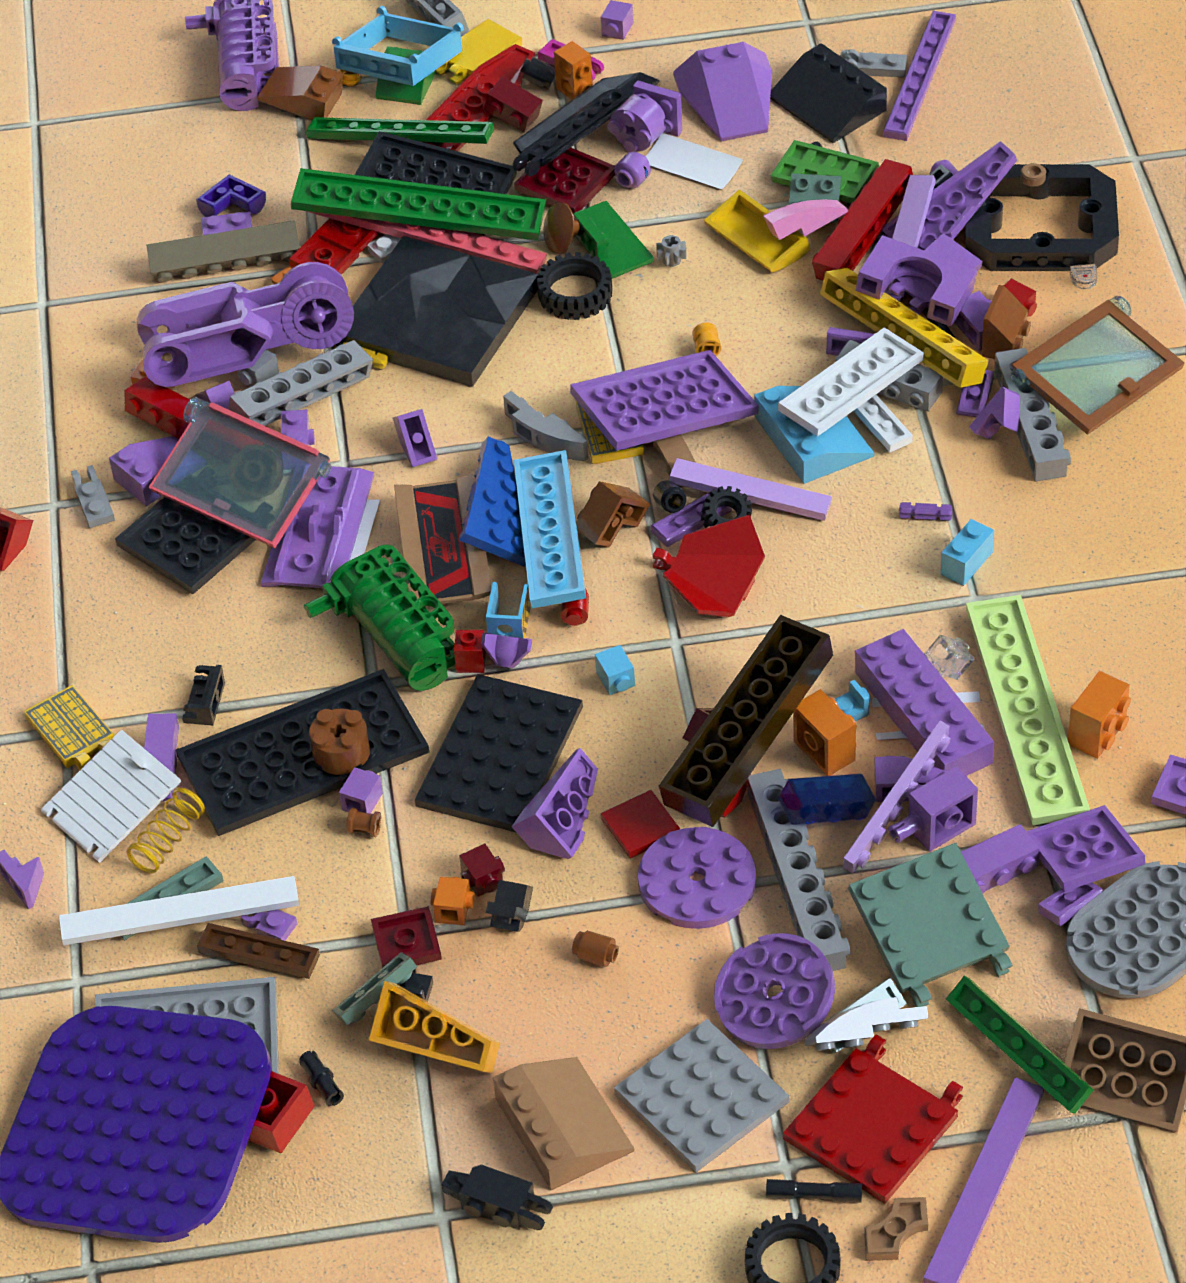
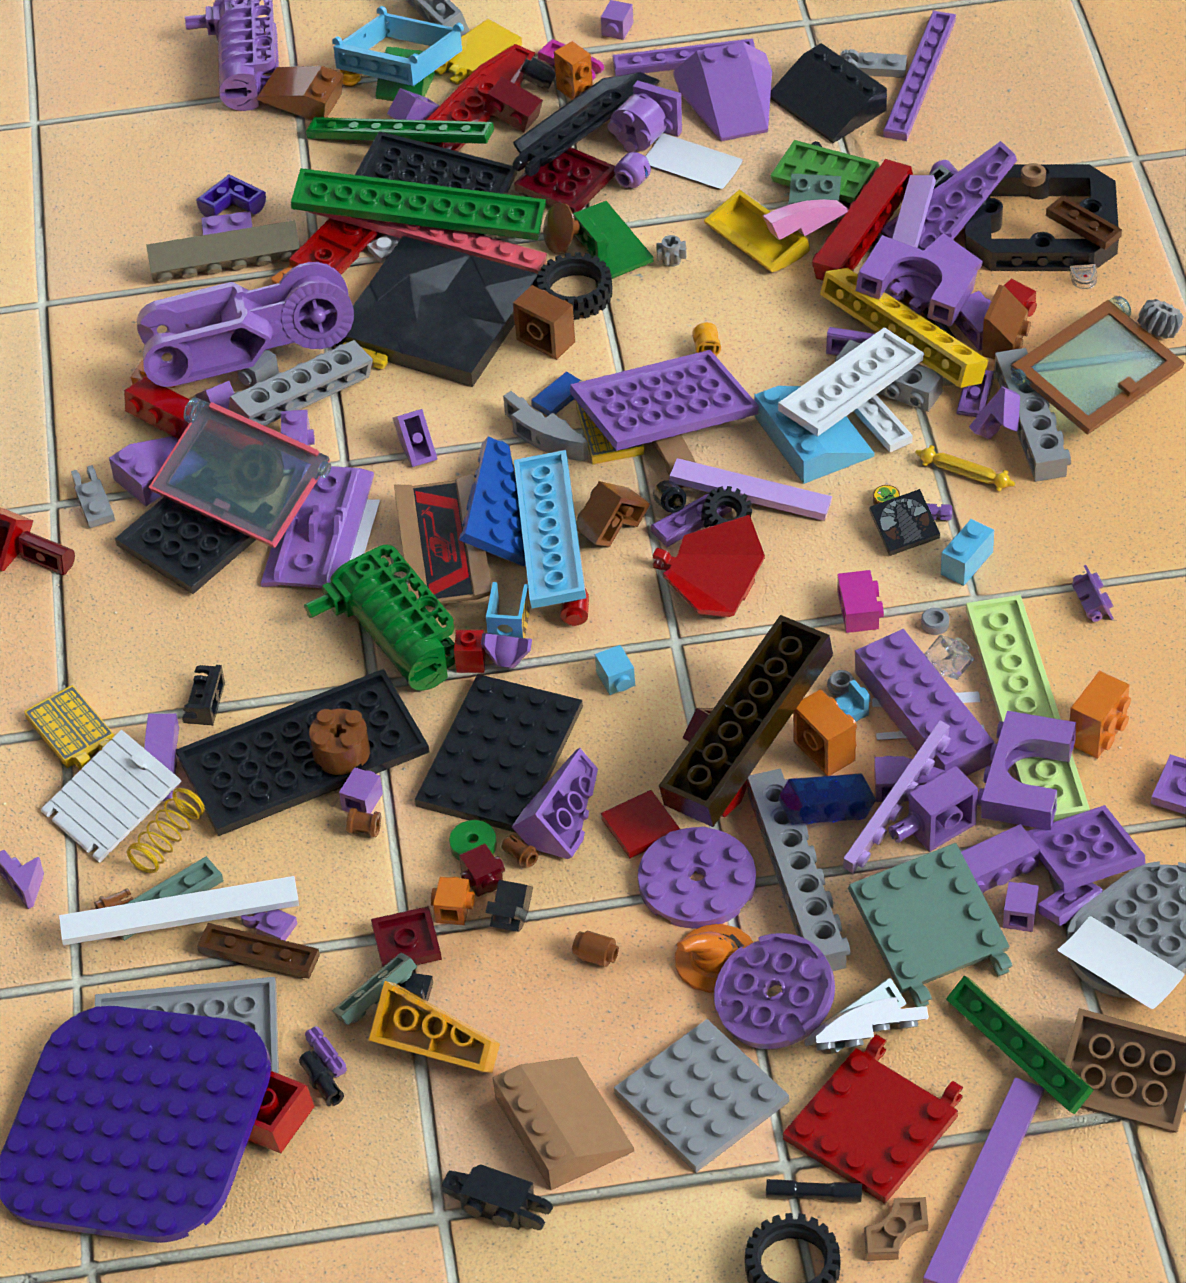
(46, 553): none -> dark red brick
(113, 900): none -> dark orange pin
(325, 1051): none -> medium lavender axle
(411, 106): none -> medium lavender slope
(471, 831): none -> green piece
(524, 854): none -> dark orange pin
(544, 322): none -> dark orange brick
(556, 395): none -> blue tile
(661, 59): none -> medium lavender tile
(705, 952): none -> orange piece
(839, 682): none -> light grey plate
(858, 601): none -> dark pink brick
(884, 493): none -> tile
(904, 522): none -> black tile
(935, 621): none -> light grey tile
(965, 468): none -> yellow wheel
(1020, 906): none -> medium lavender brick
(1021, 738): none -> medium lavender arch
(1083, 222): none -> reddish brown plate
(1089, 586): none -> medium lavender hinge
(1122, 963): none -> white sticker
(1160, 318): none -> light grey gear

